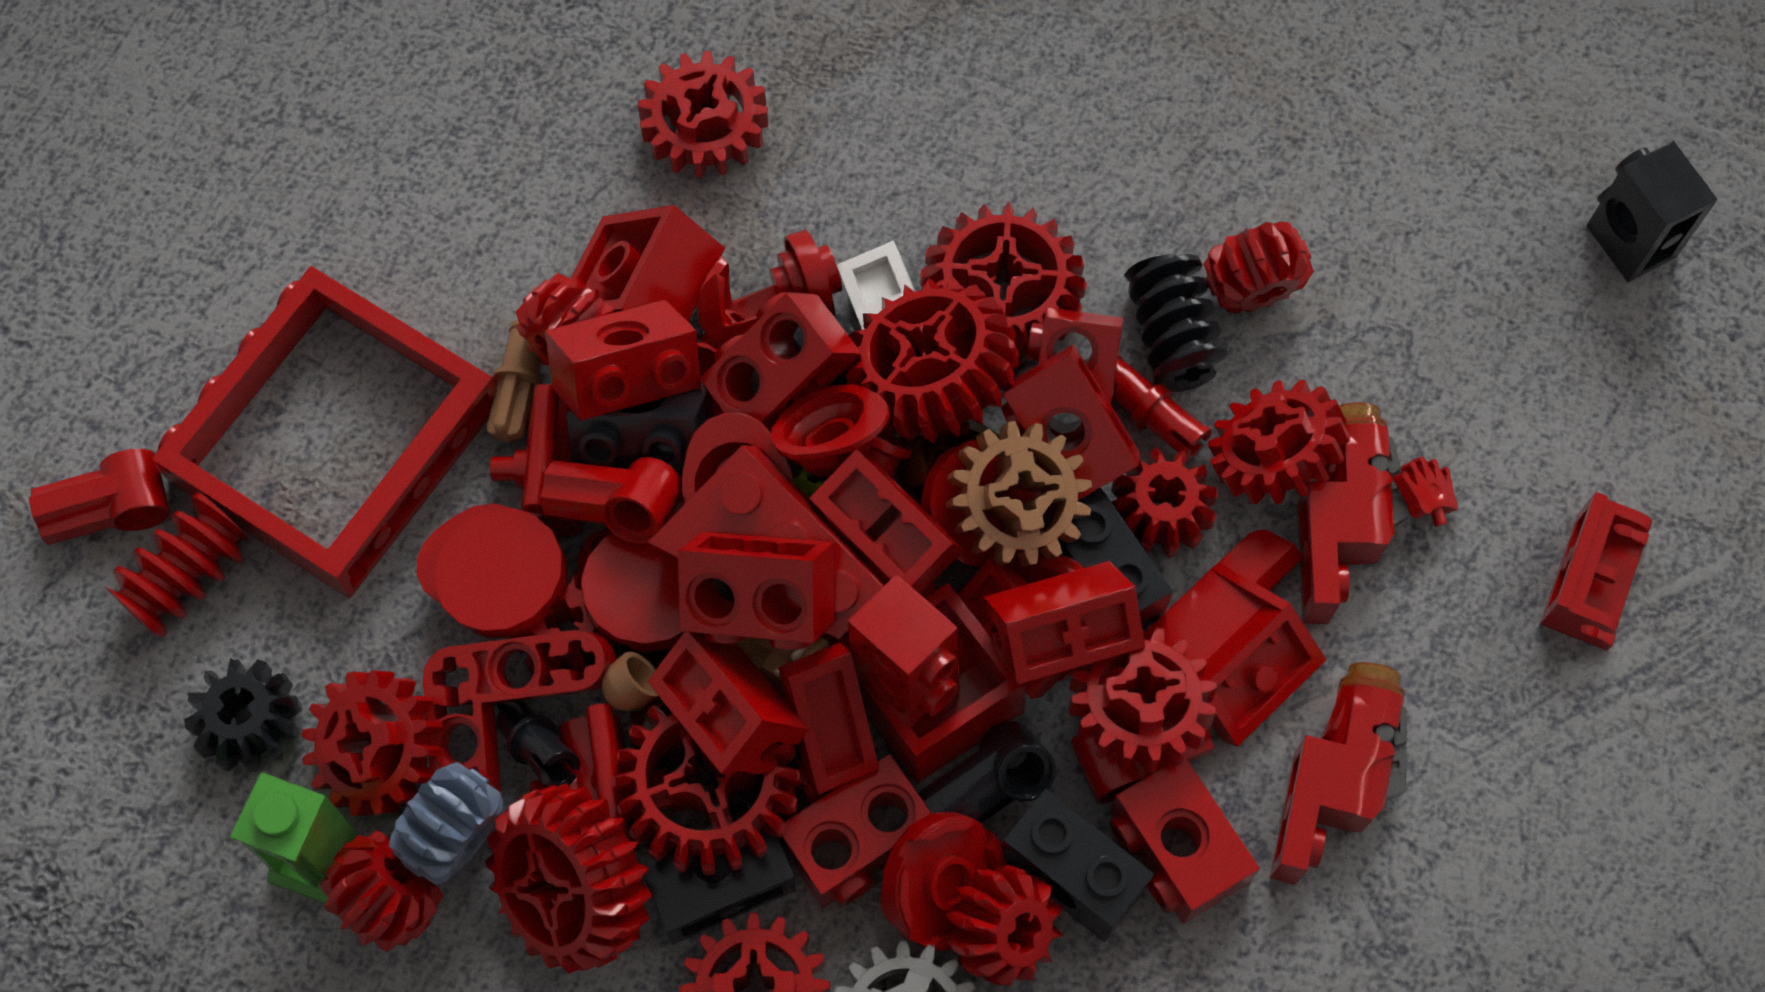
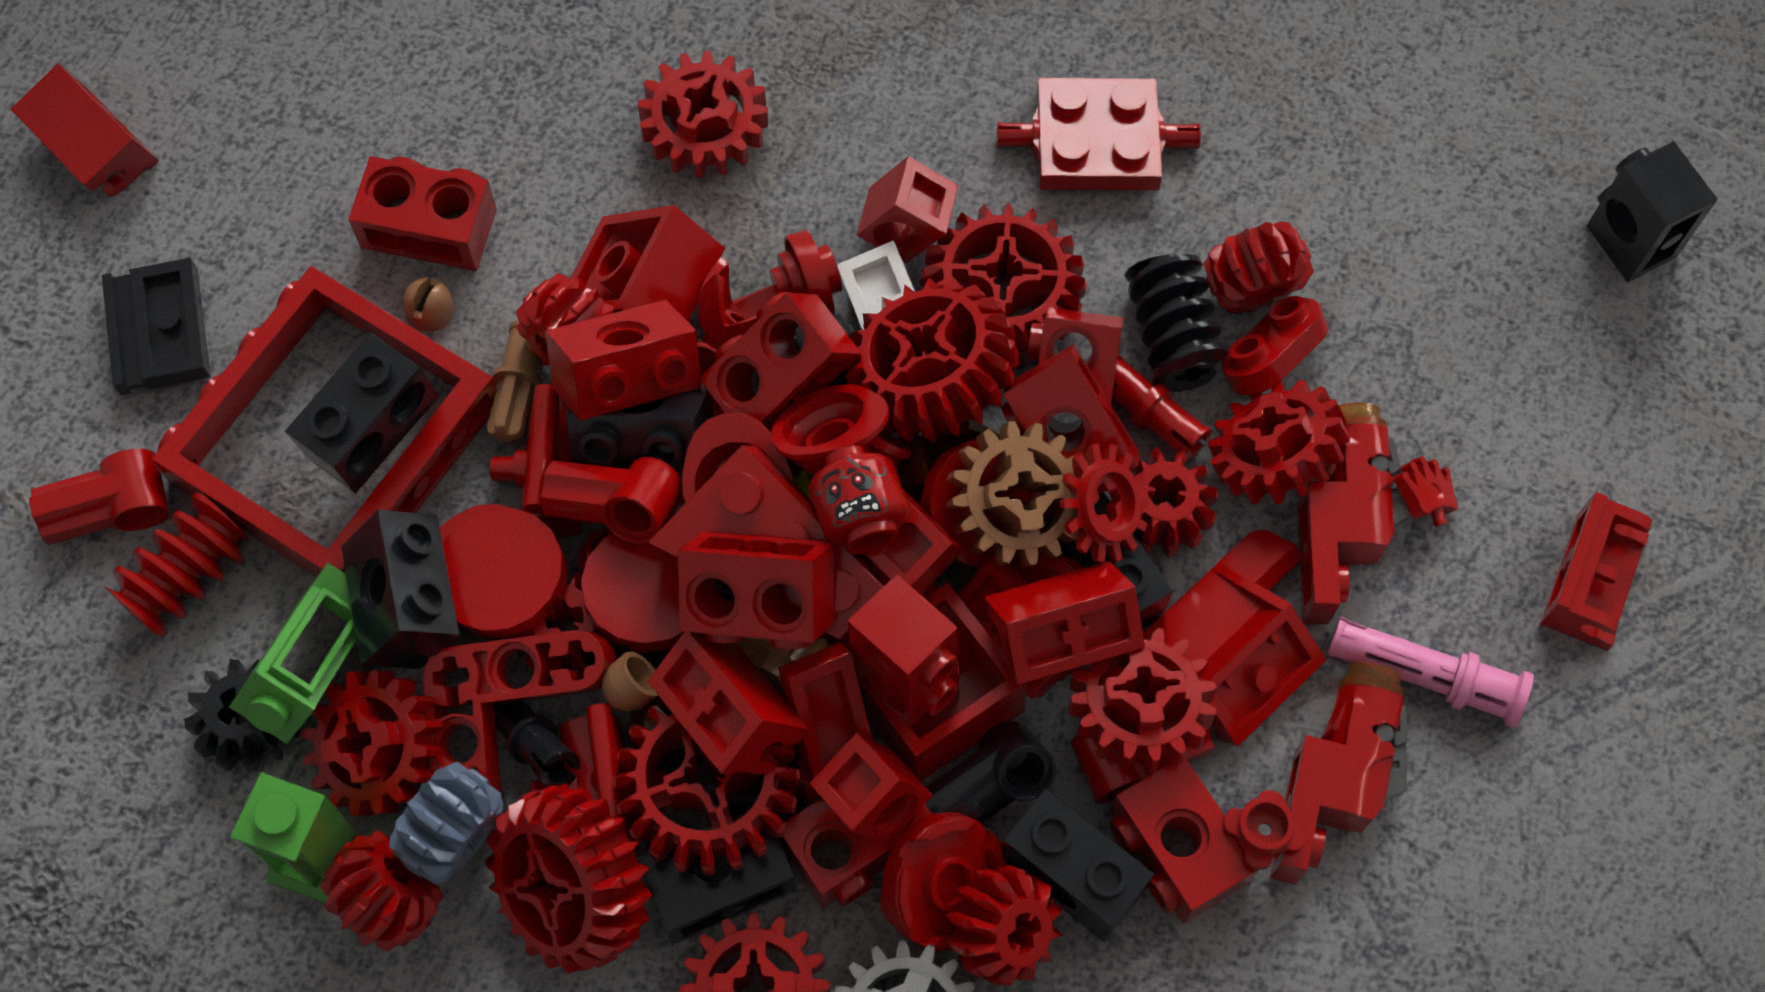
(83, 132): none -> red hinge
(156, 326): none -> black plate
(274, 696): none -> bright green window
(362, 412): none -> black brick
(399, 590): none -> black brick
(418, 225): none -> red brick
(438, 307): none -> medium nougat hinge
(859, 500): none -> red head
(870, 789): none -> red brick
(908, 207): none -> red brick
(1098, 134): none -> plate
(1124, 511): none -> red gear
(1268, 810): none -> red plate
(1275, 345): none -> red plate
(1461, 679): none -> bright pink pin

